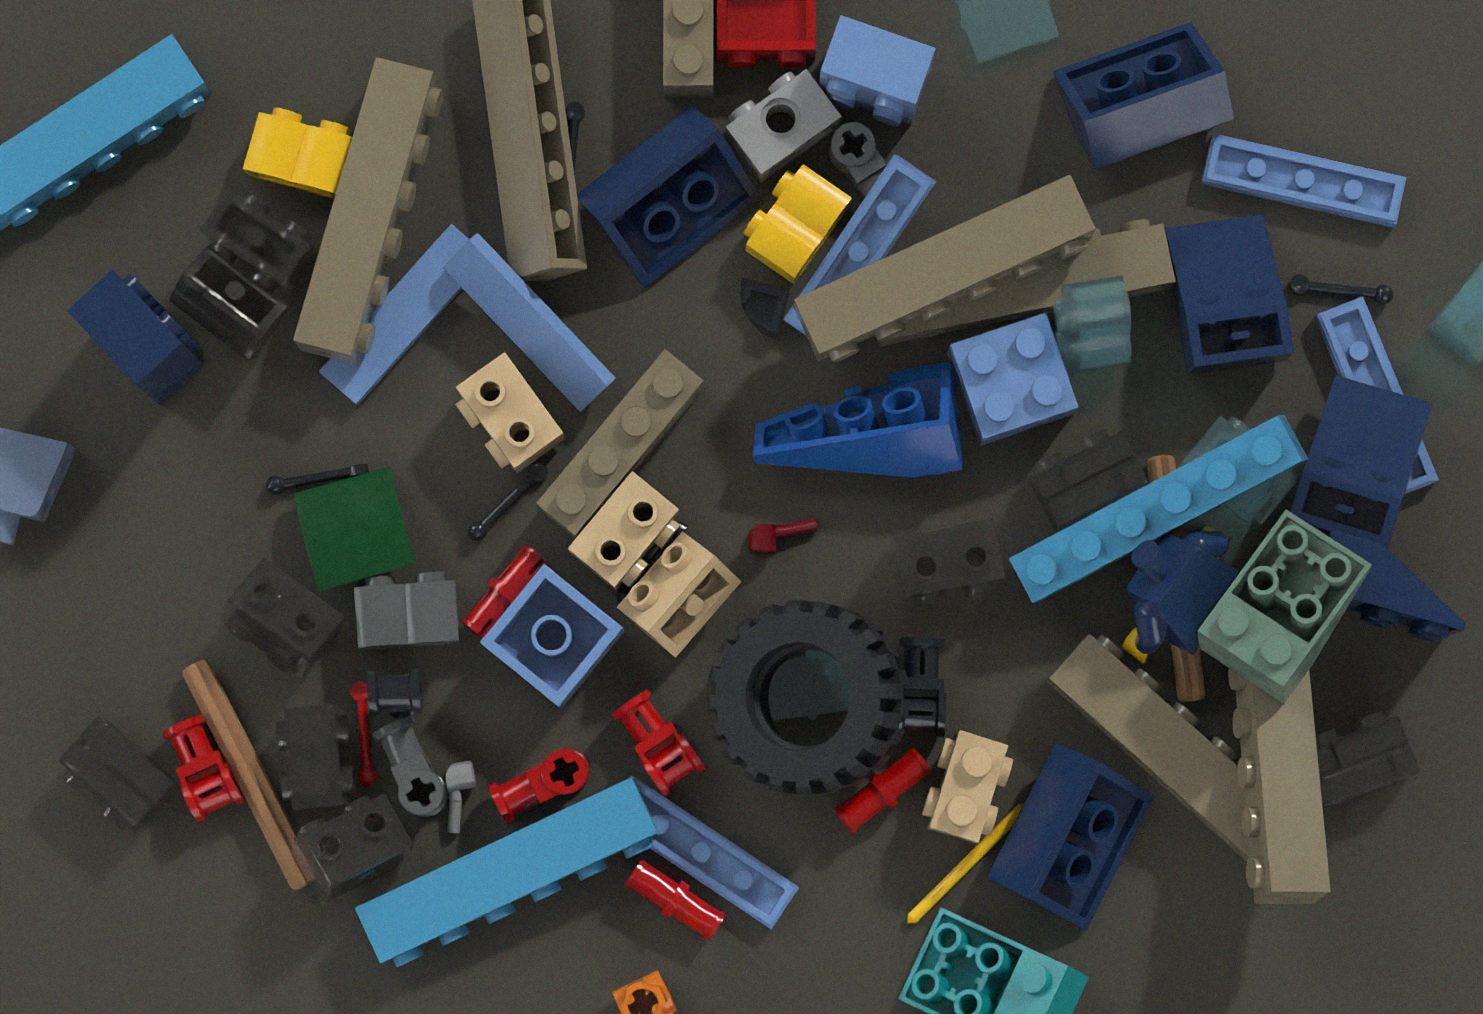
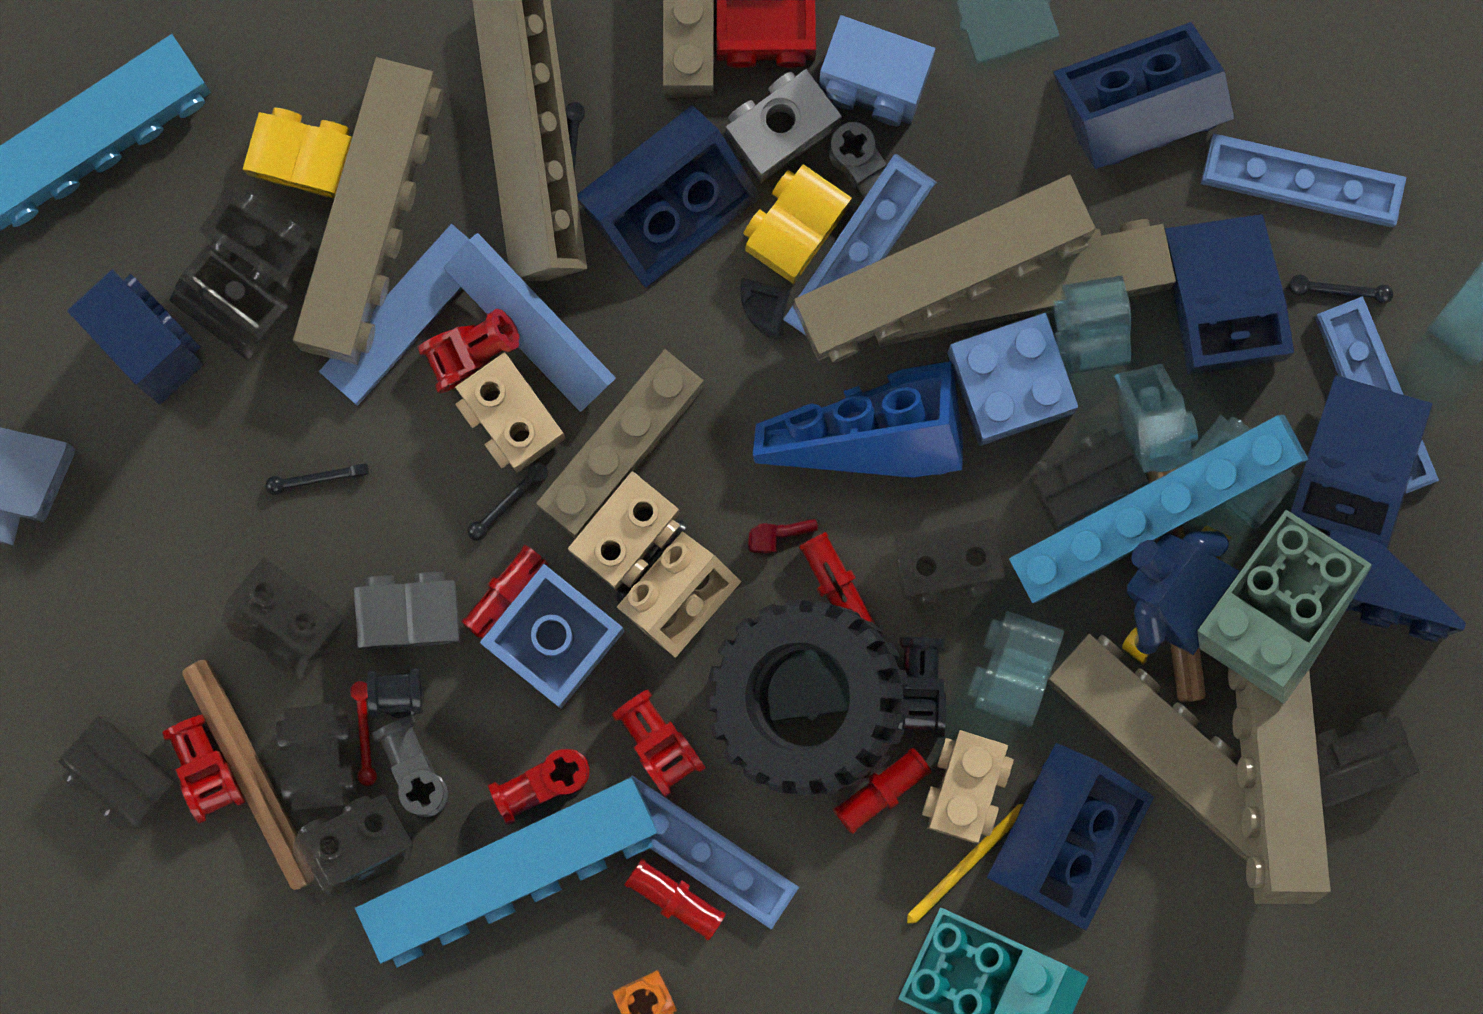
(354, 528): dark green slope -> none
(458, 778): light grey hand -> none
(467, 349): none -> red connector
(818, 552): none -> red pin
(1016, 668): none -> clear light blue brick
(1155, 418): none -> clear light blue brick

